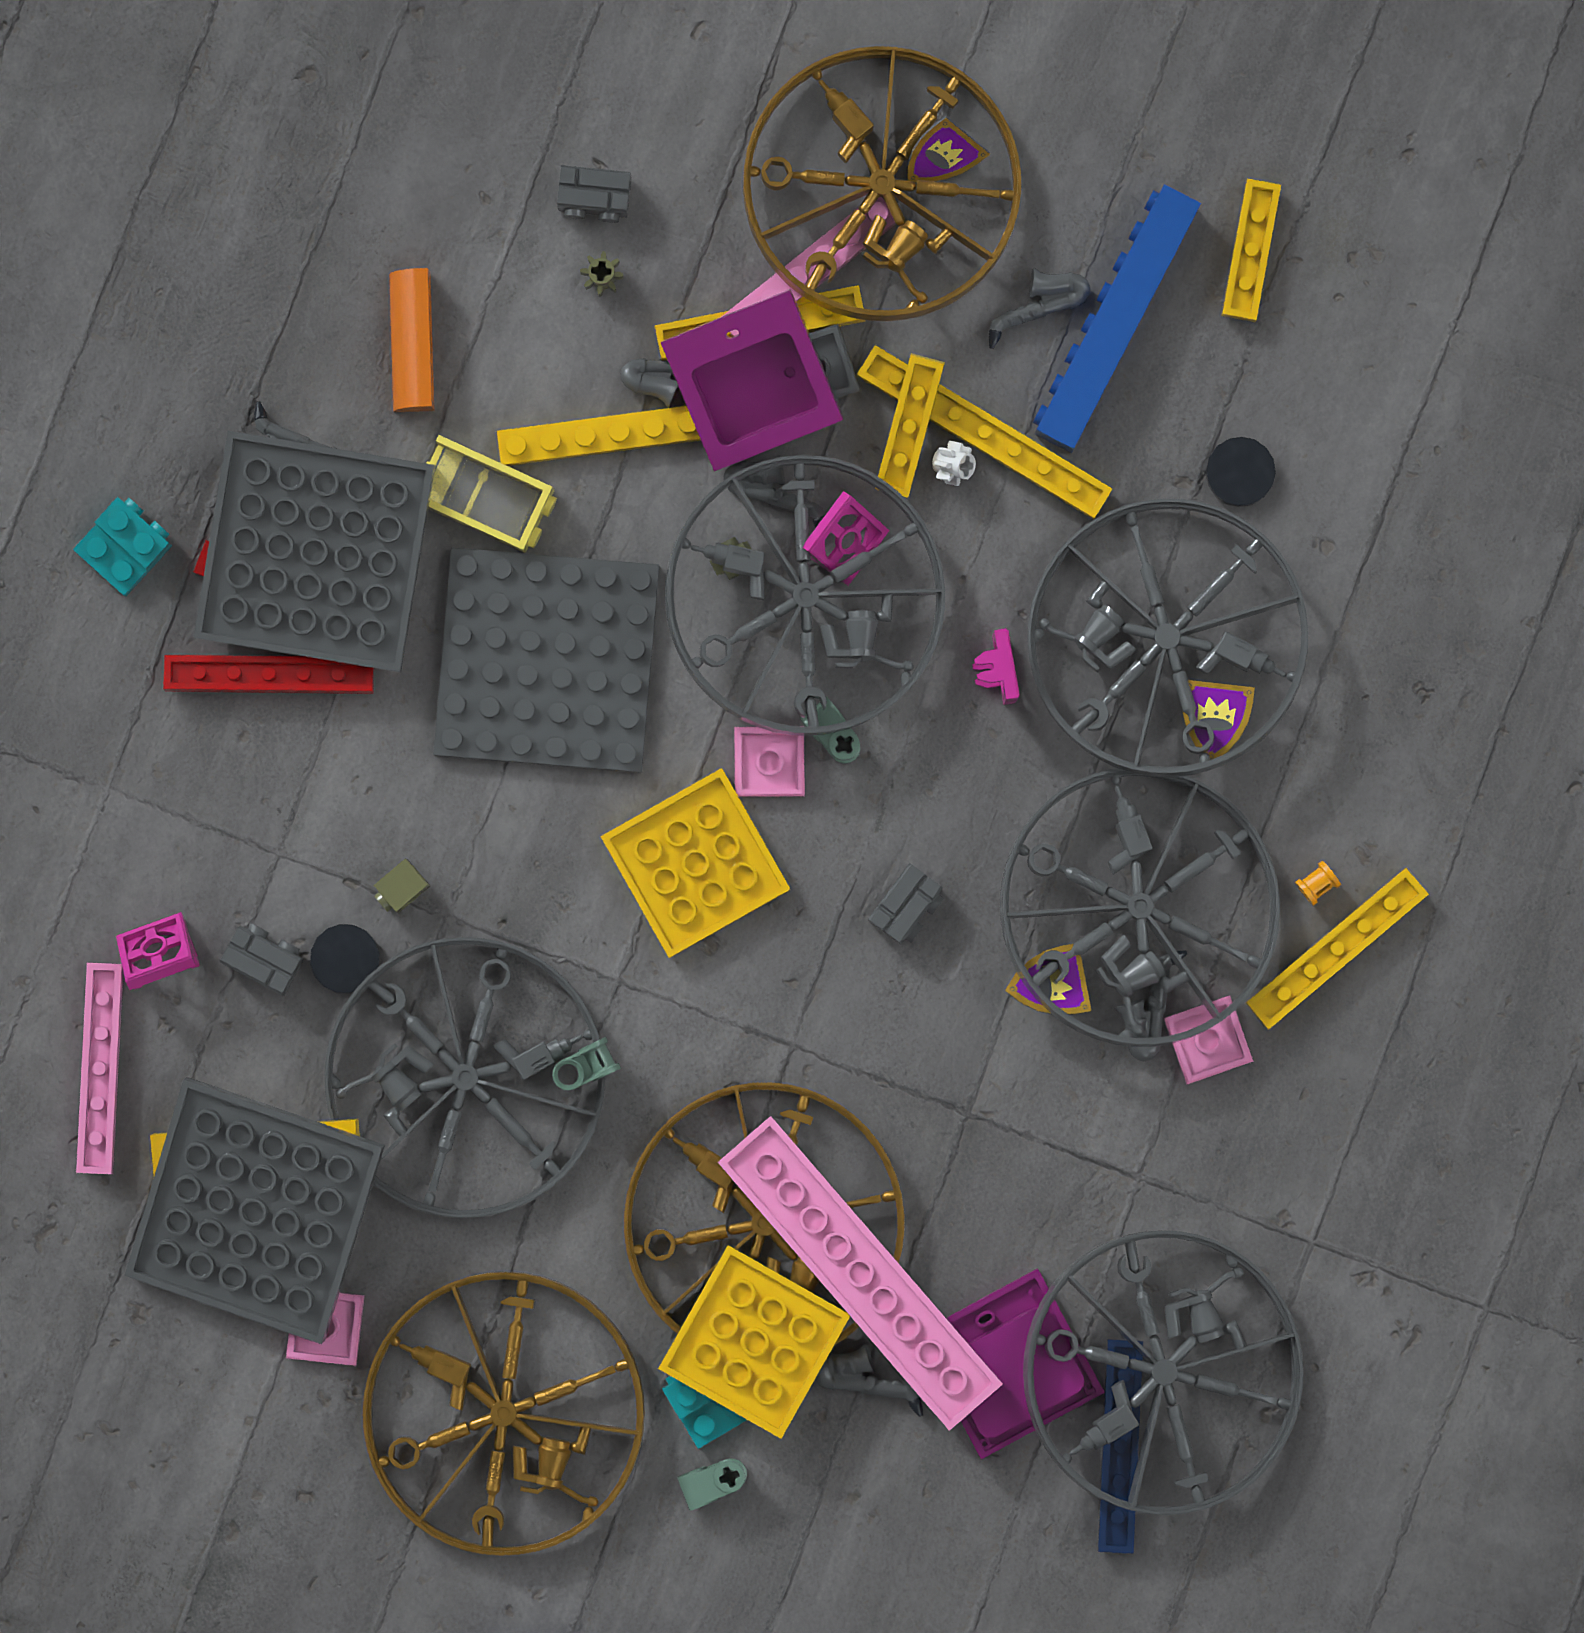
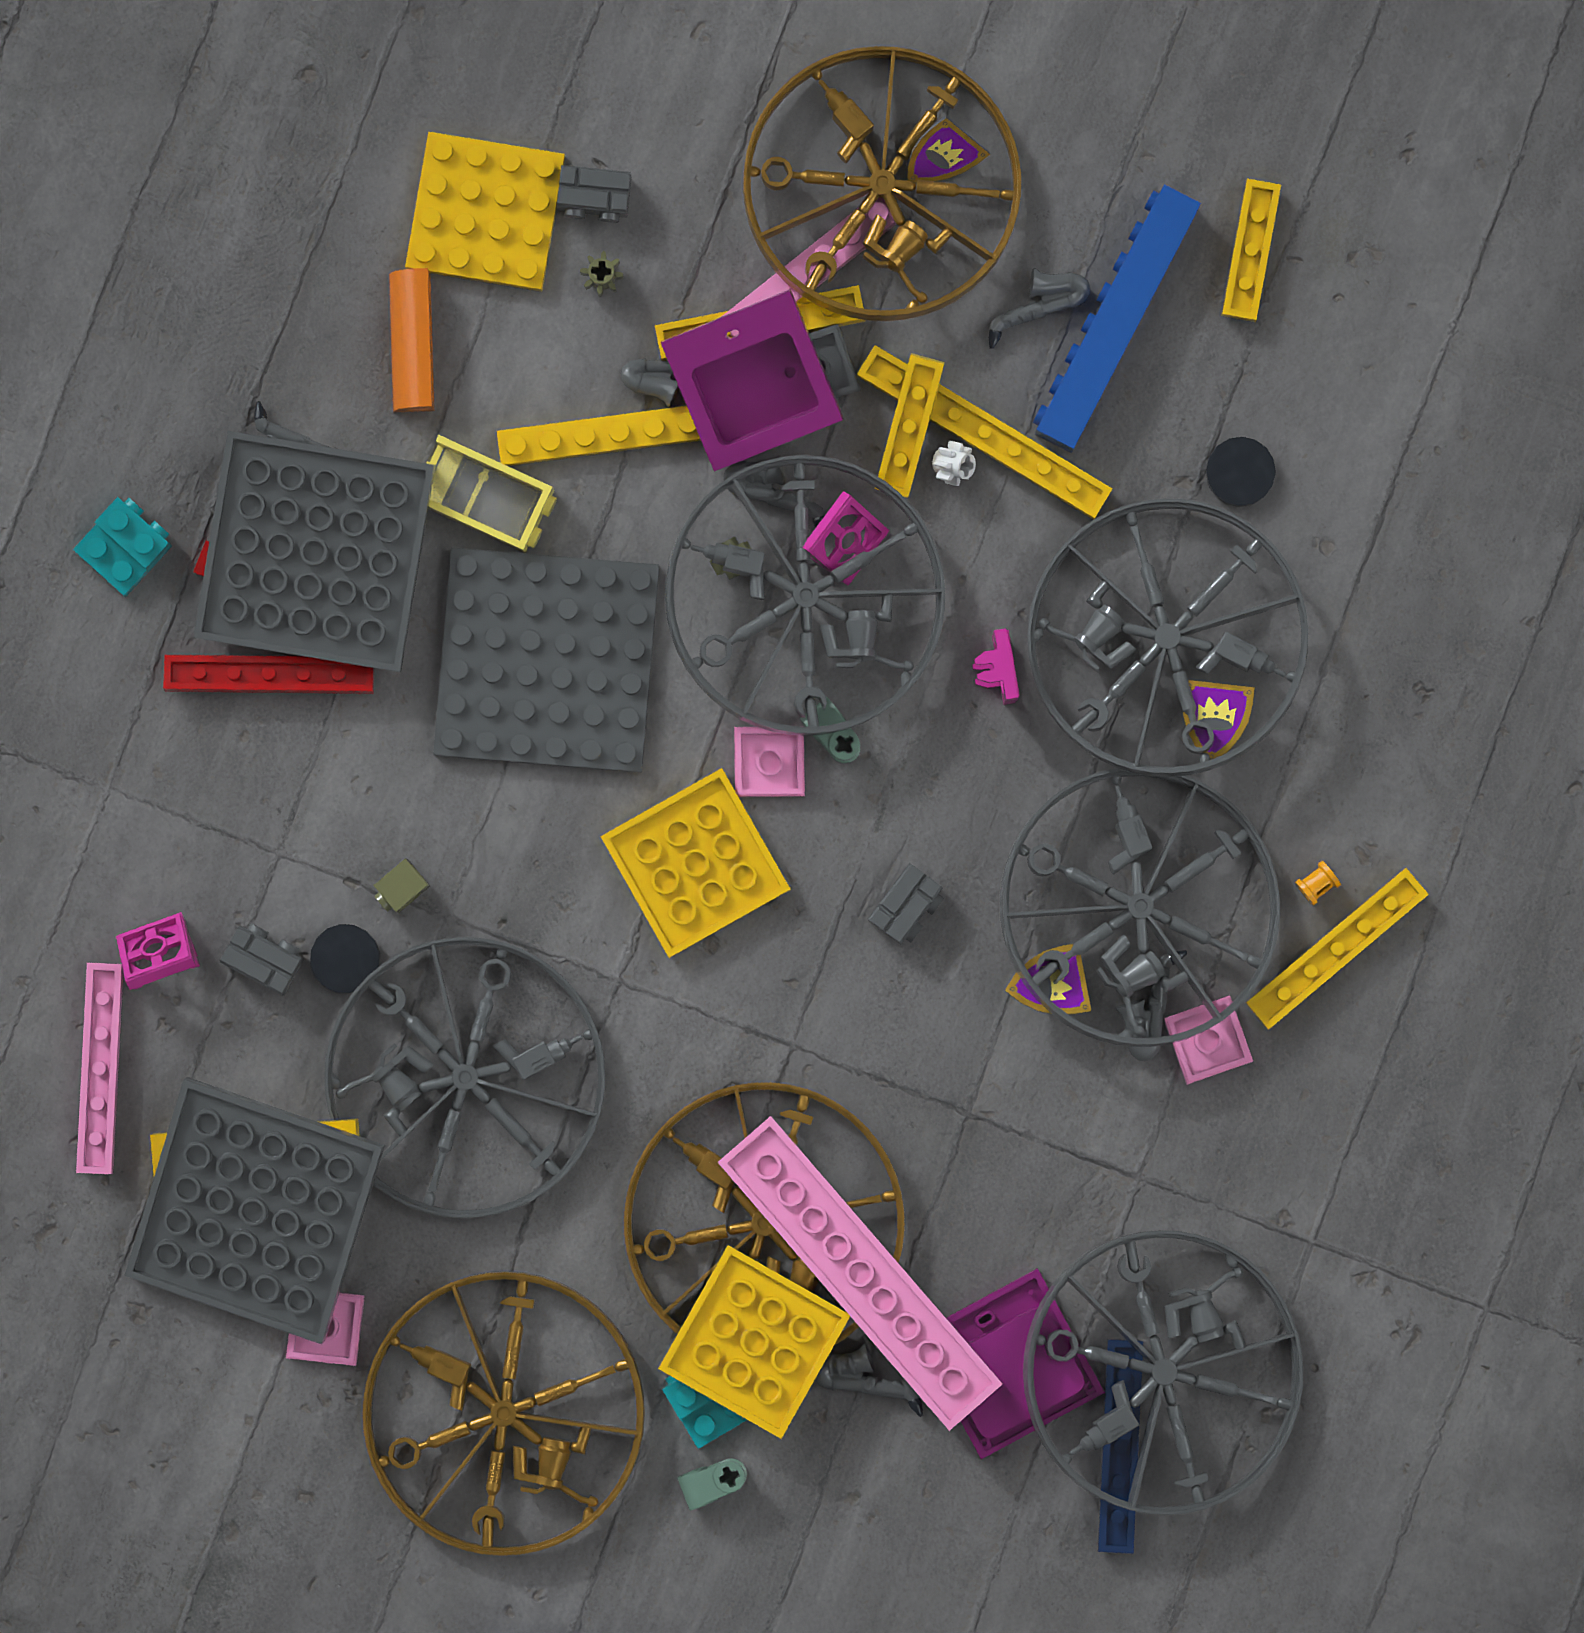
(485, 211): none -> yellow plate
(587, 1064): sand green piece -> none

